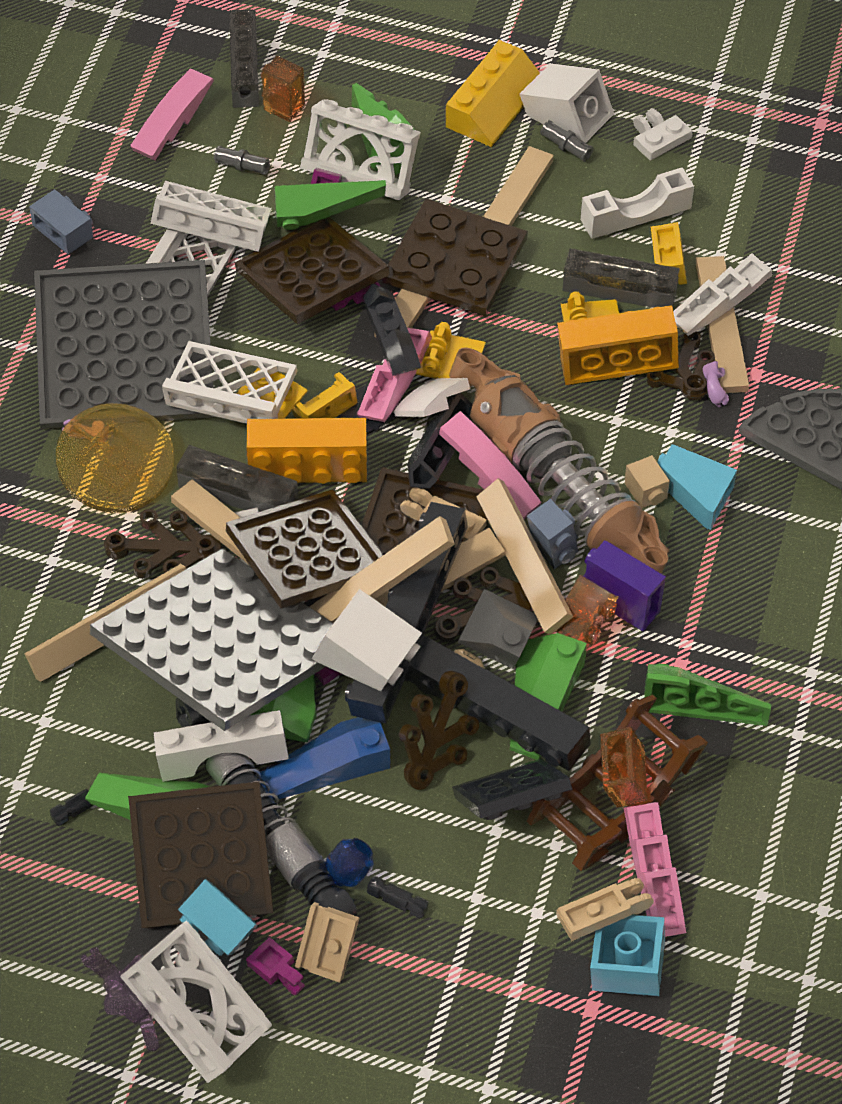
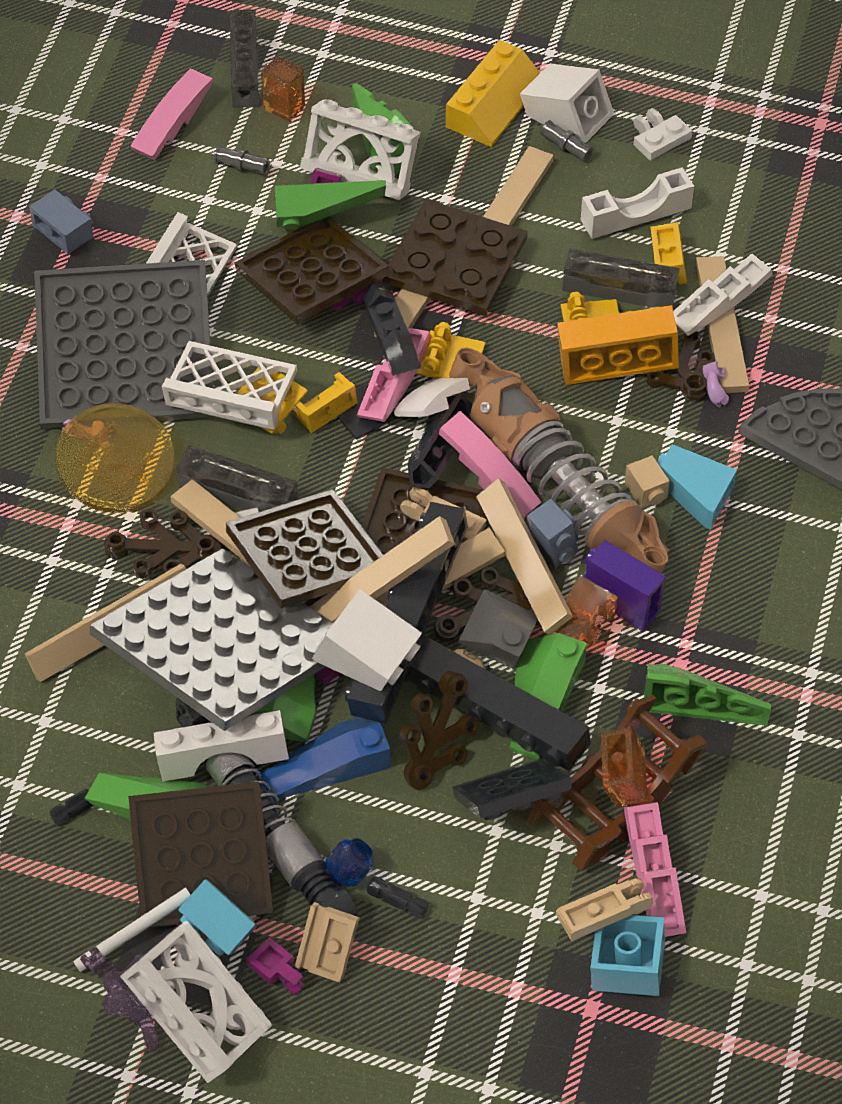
(138, 925): none -> white piece
(202, 220): white fence -> none
(309, 448): light orange brick -> none

